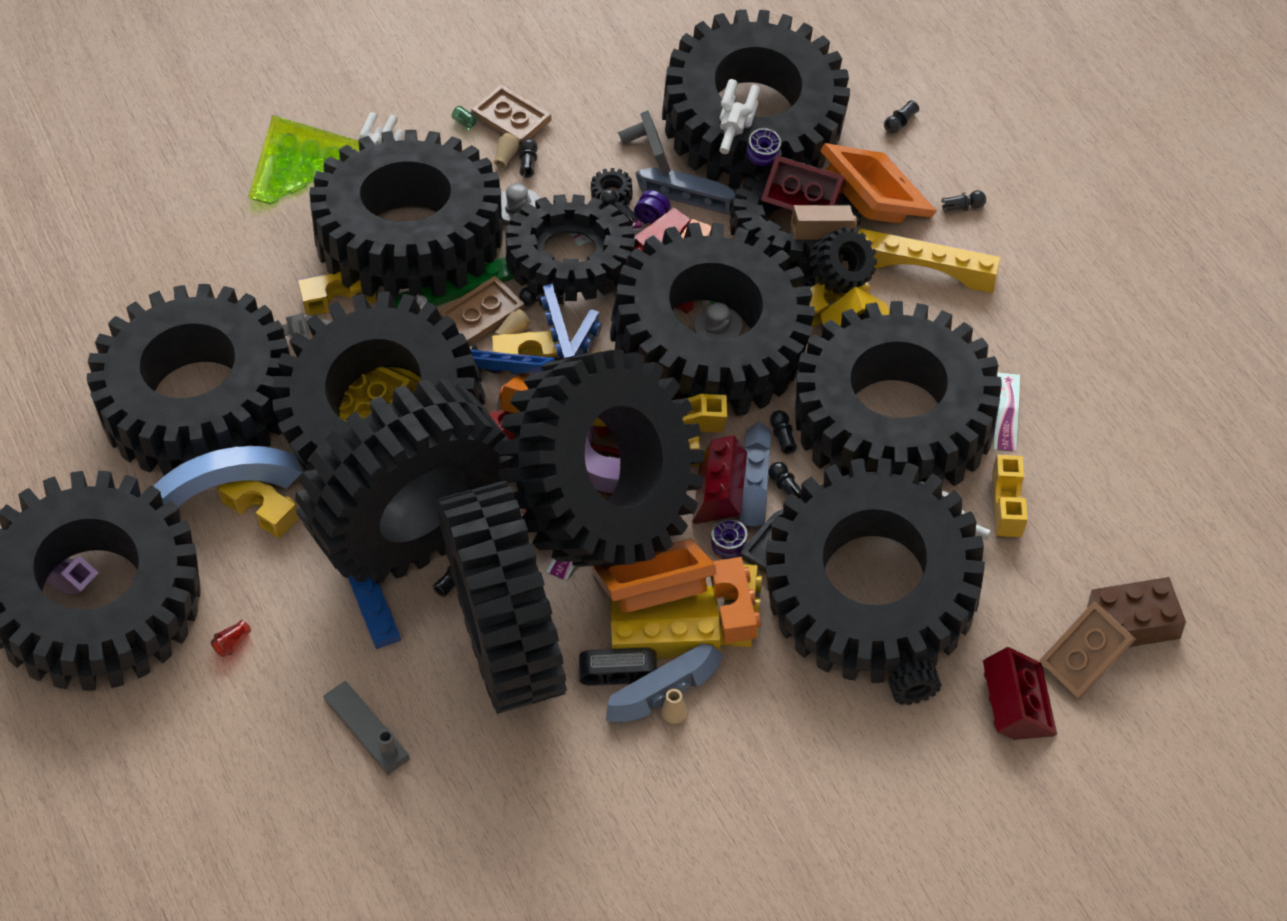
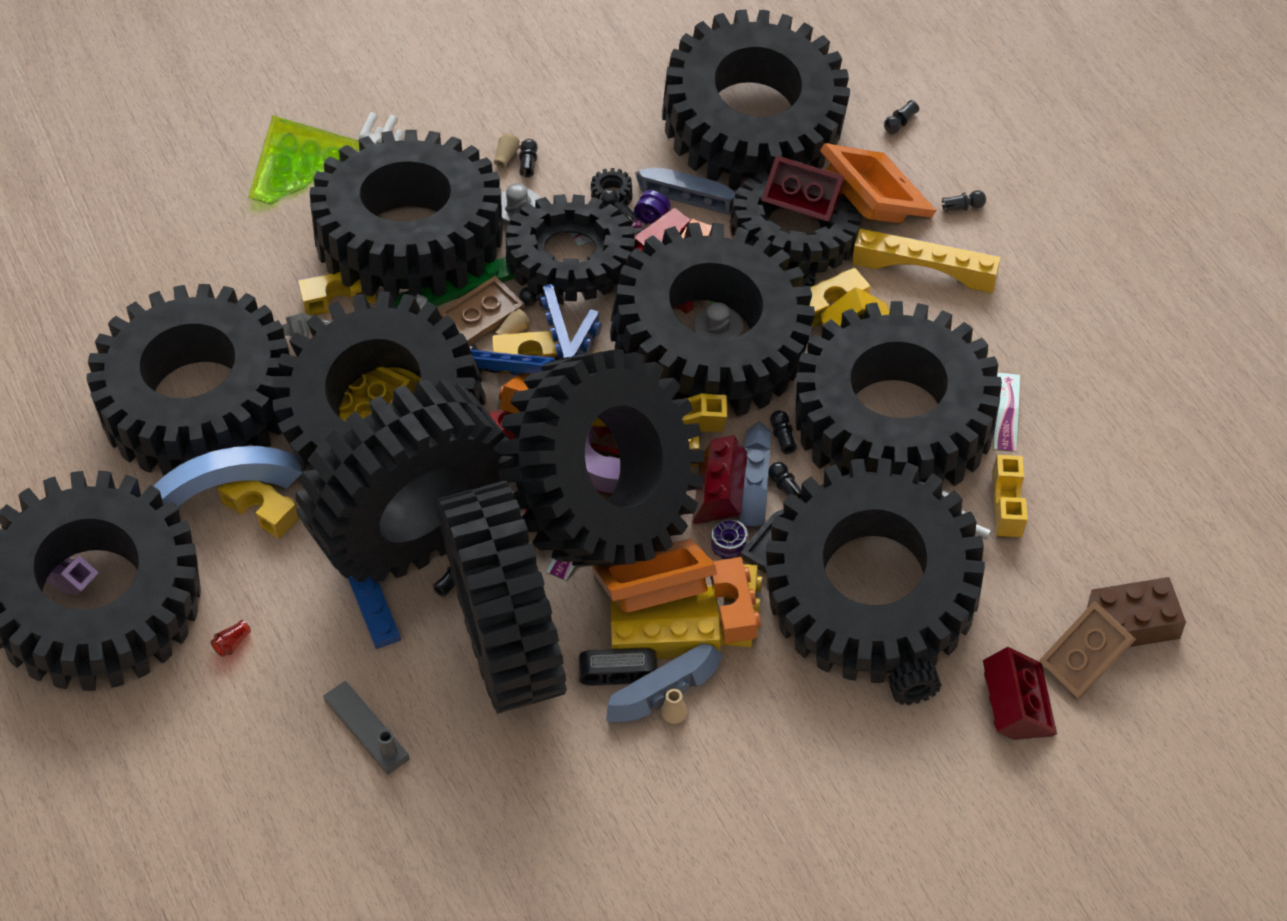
(464, 117): clear green hinge -> none
(511, 113): medium nougat plate -> none
(647, 128): dark grey piece -> none
(736, 115): white plant -> none
(763, 146): dark purple wheel -> none
(817, 221): medium nougat brick -> none
(857, 252): black tyre -> none

